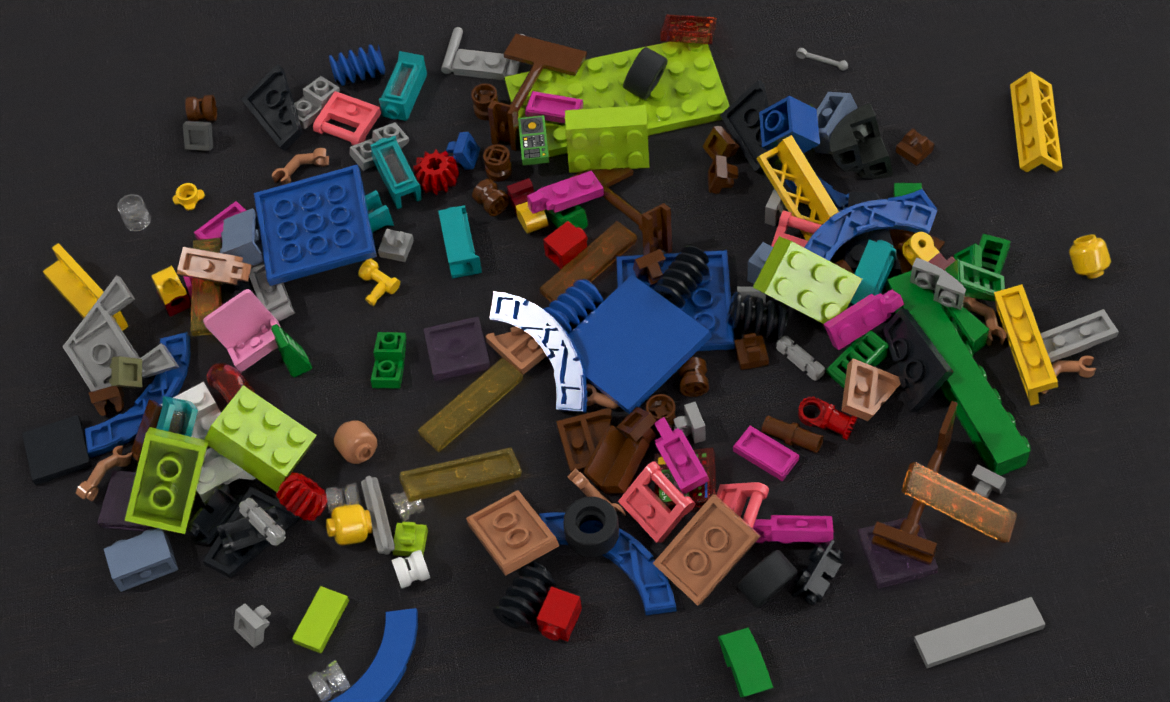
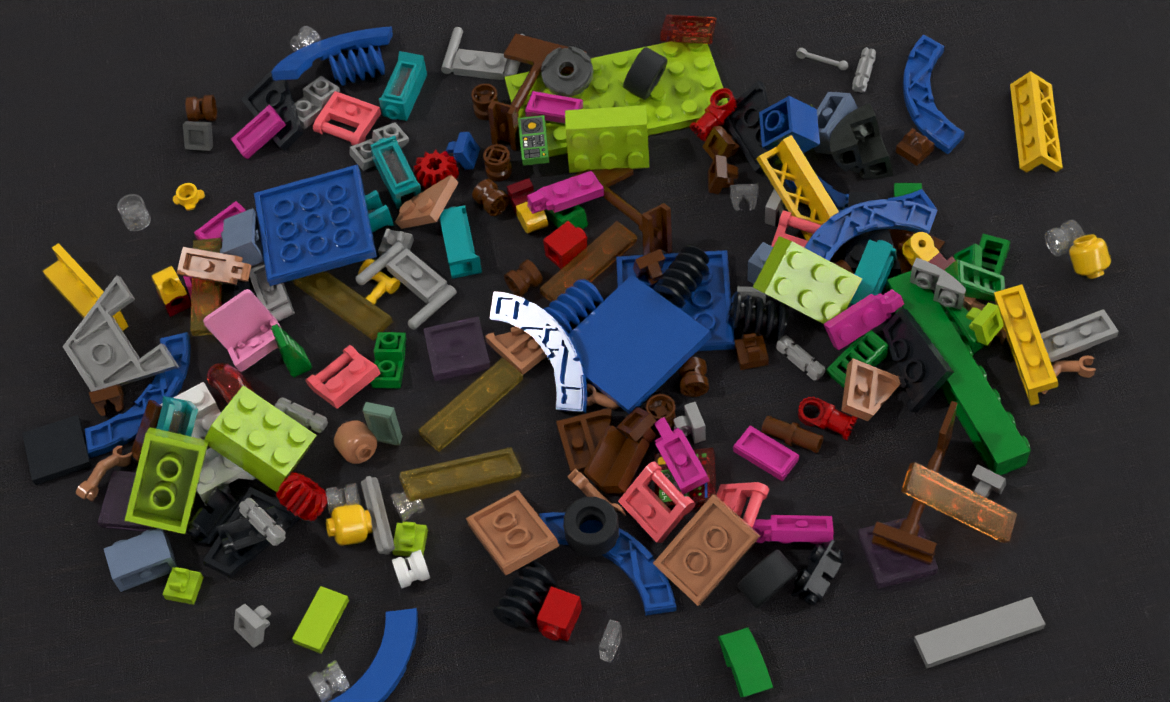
(126, 372): olive tile -> none
(183, 585): none -> lime tile
(258, 132): none -> dark pink tile
(302, 59): none -> blue tile
(302, 415): none -> light grey axle
(305, 37): none -> clear wheel
(318, 158): nougat arm -> none
(345, 303): none -> clear yellow tile
(346, 382): none -> coral plate
(383, 423): none -> sand green tile
(415, 276): none -> light grey plate
(427, 205): none -> nougat wing
(523, 278): none -> reddish brown wheel
(571, 84): none -> dark grey tile
(610, 641): none -> clear tile
(714, 114): none -> red connector
(747, 191): none -> clear tile
(863, 70): none -> light grey axle
(920, 99): none -> blue tile
(985, 322): none -> lime tile
(1062, 238): none -> clear wheel

